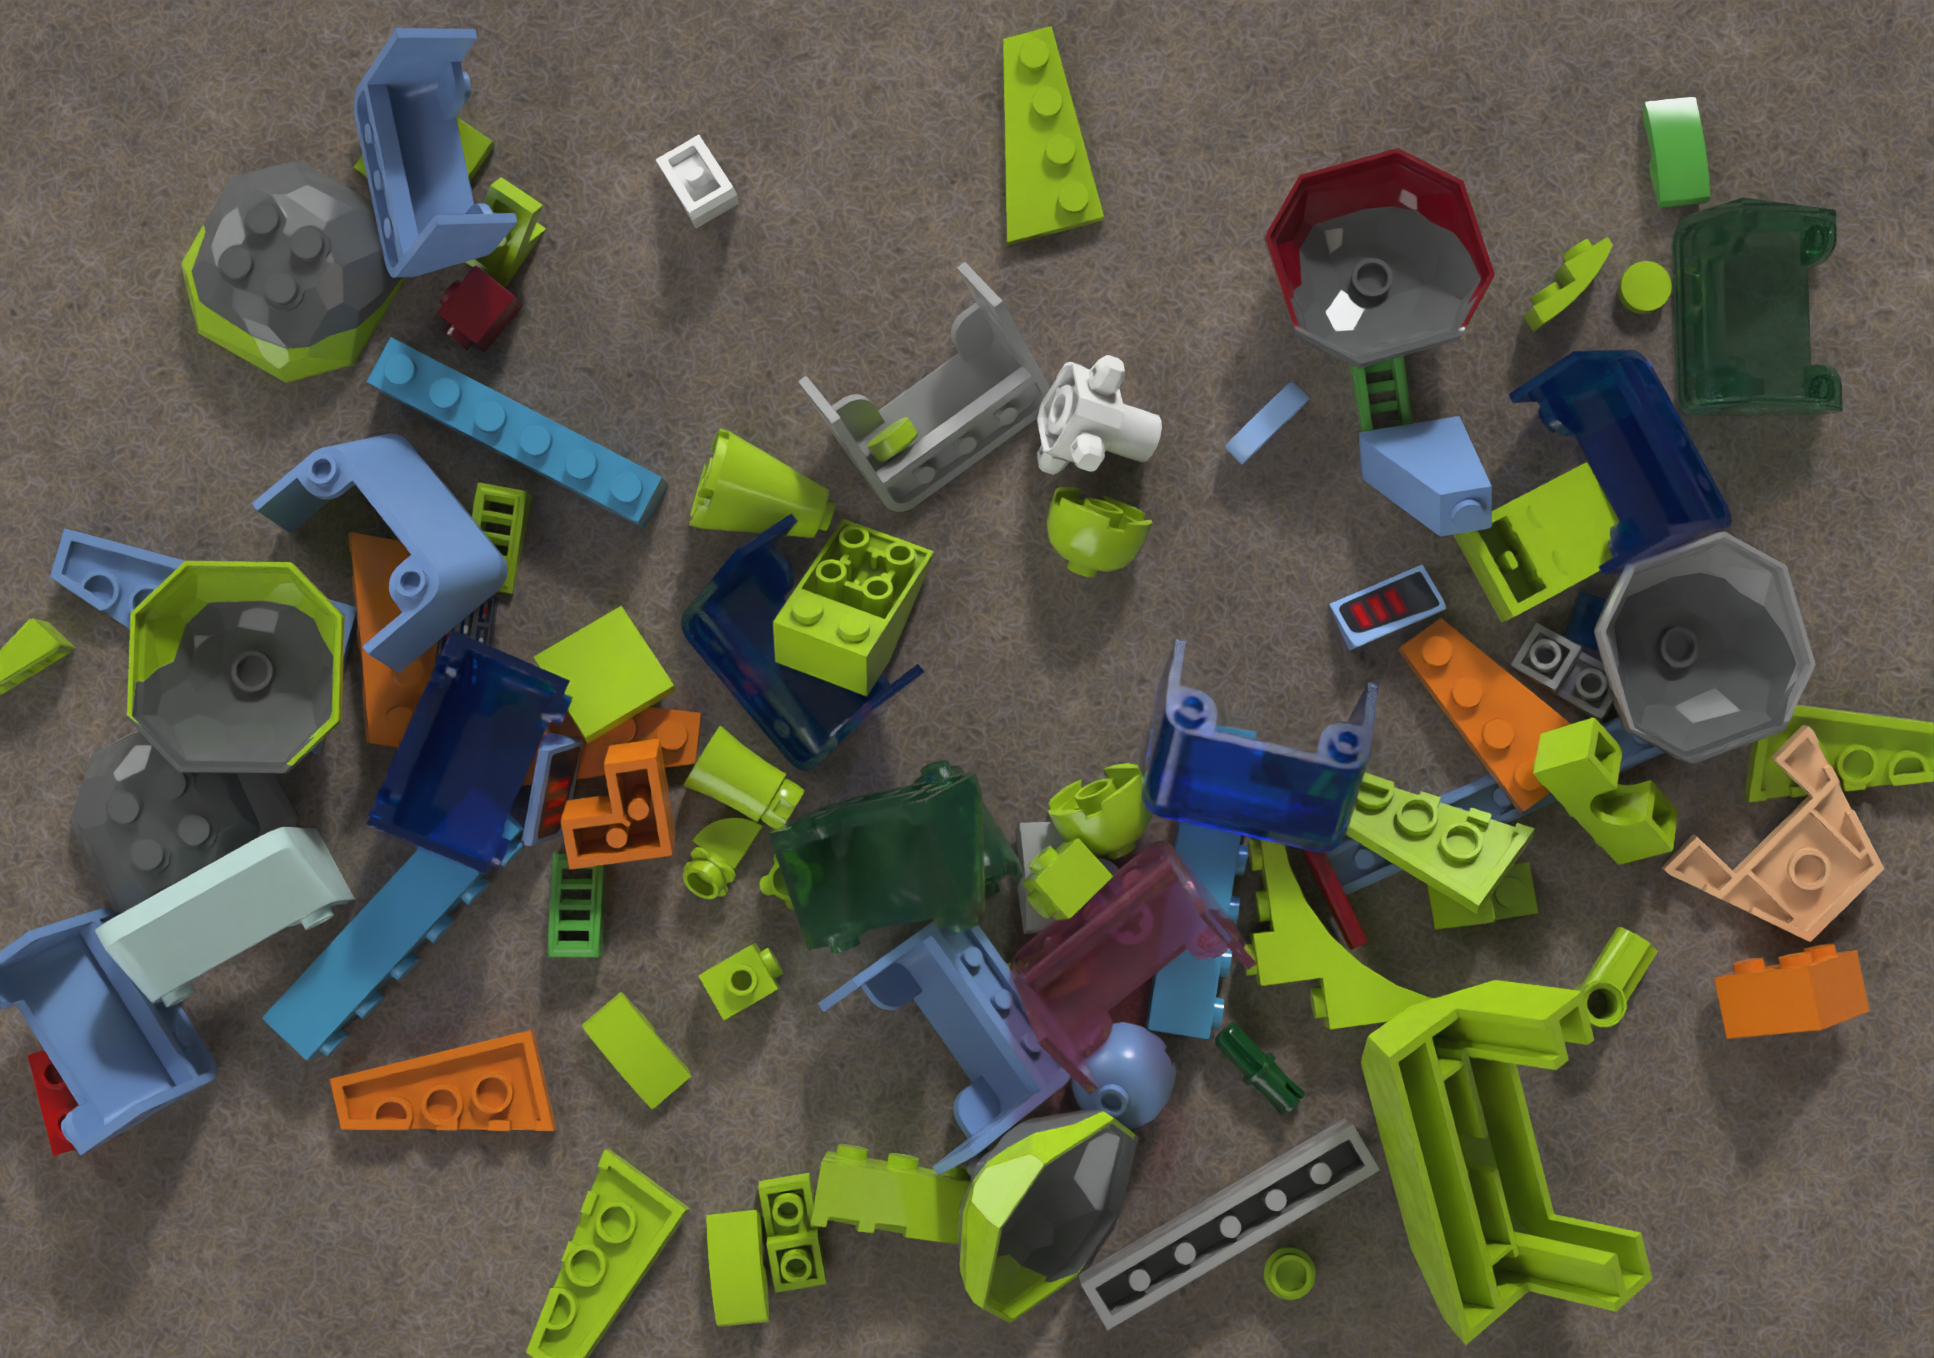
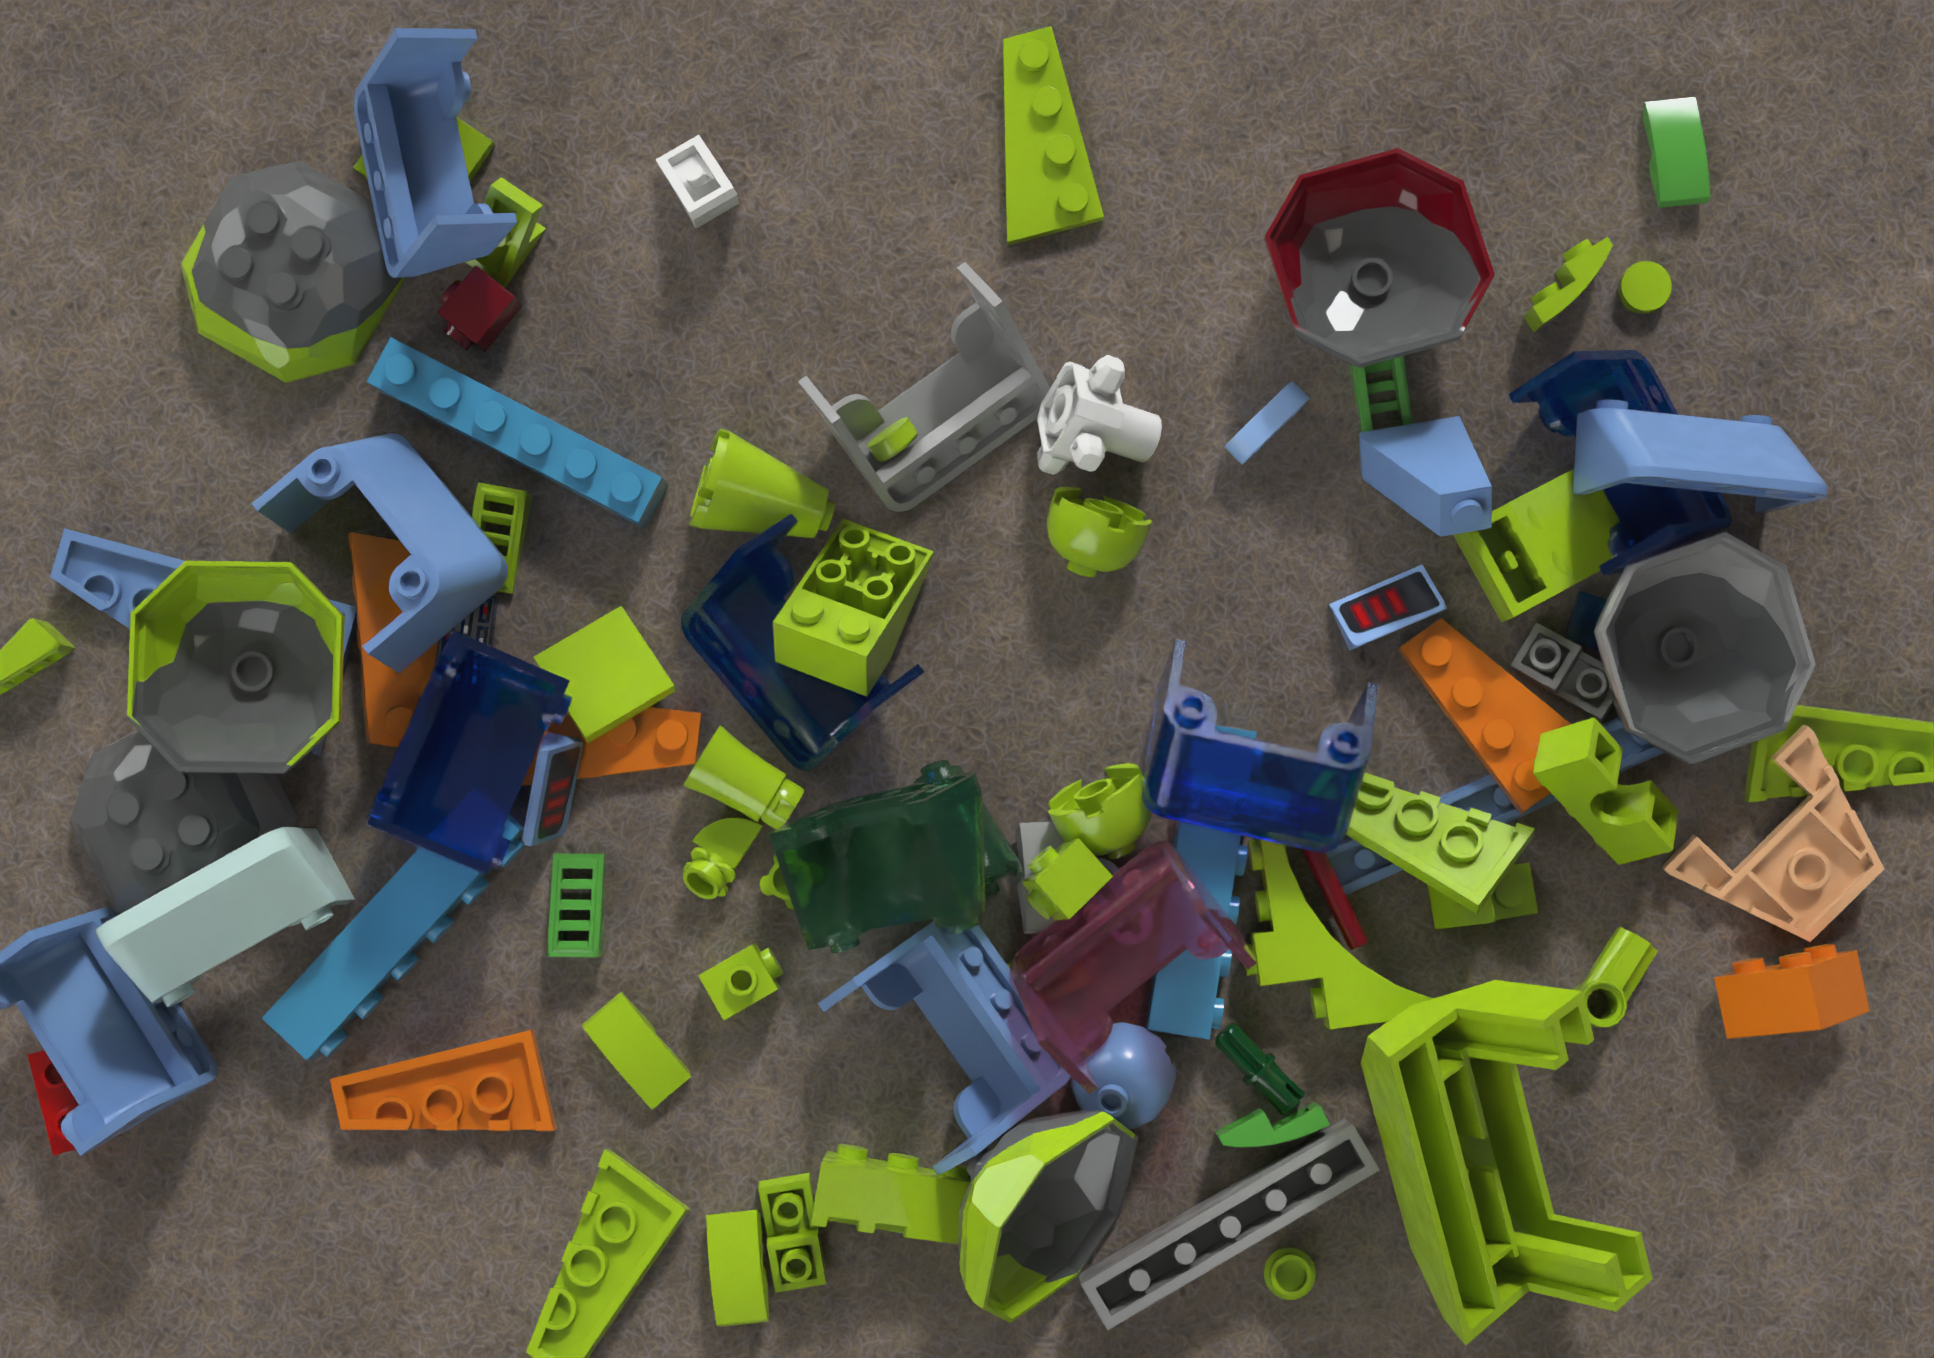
(631, 820): orange brick -> none
(1257, 1131): none -> bright green slope
(1692, 454): none -> medium blue windscreen
(1747, 310): clear green windscreen -> none

